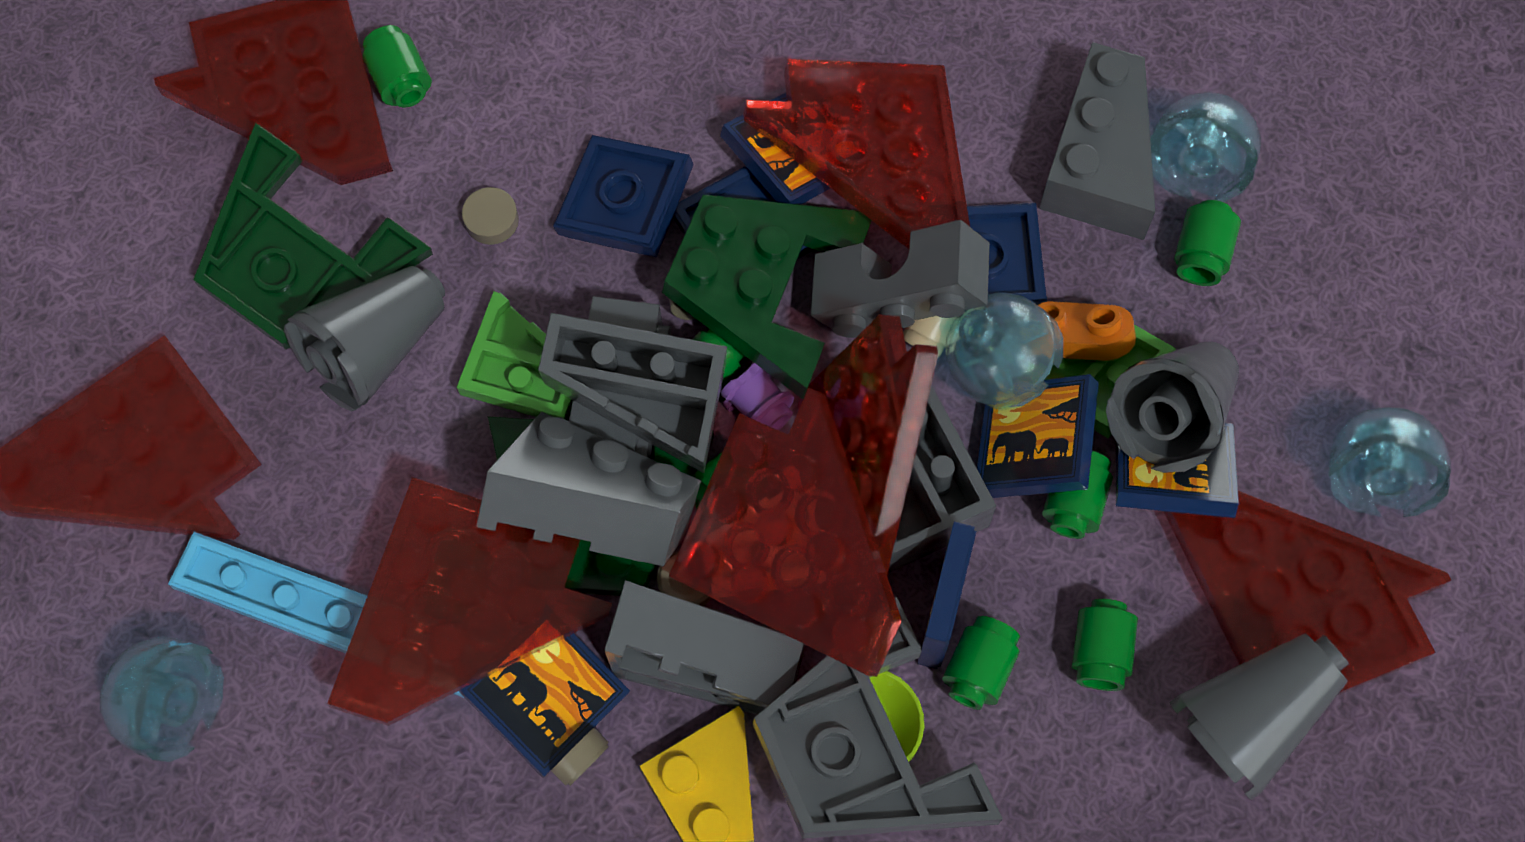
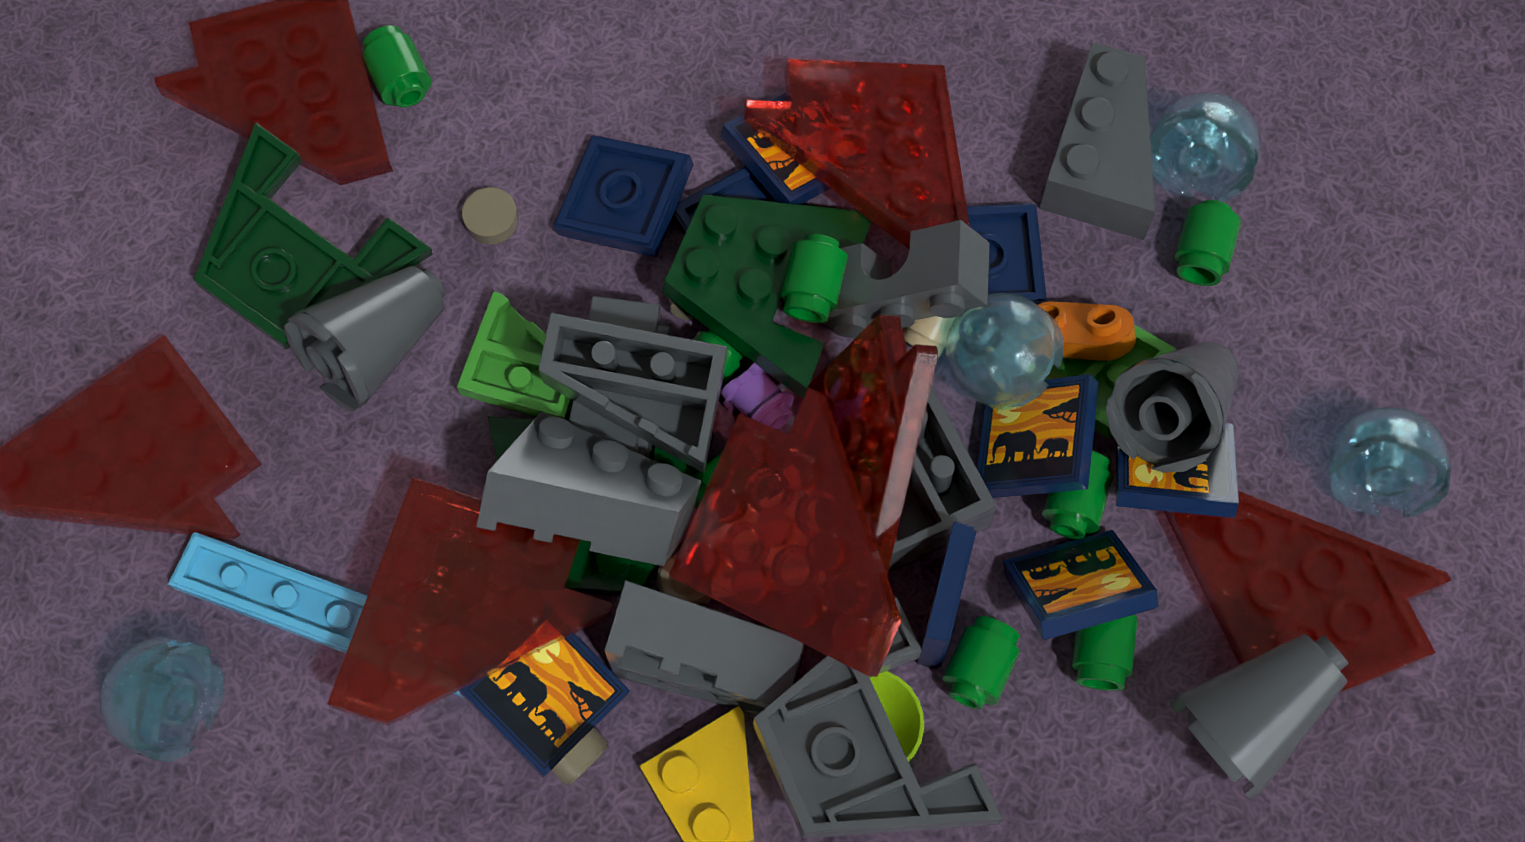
(813, 278): none -> green brick
(1080, 584): none -> tile

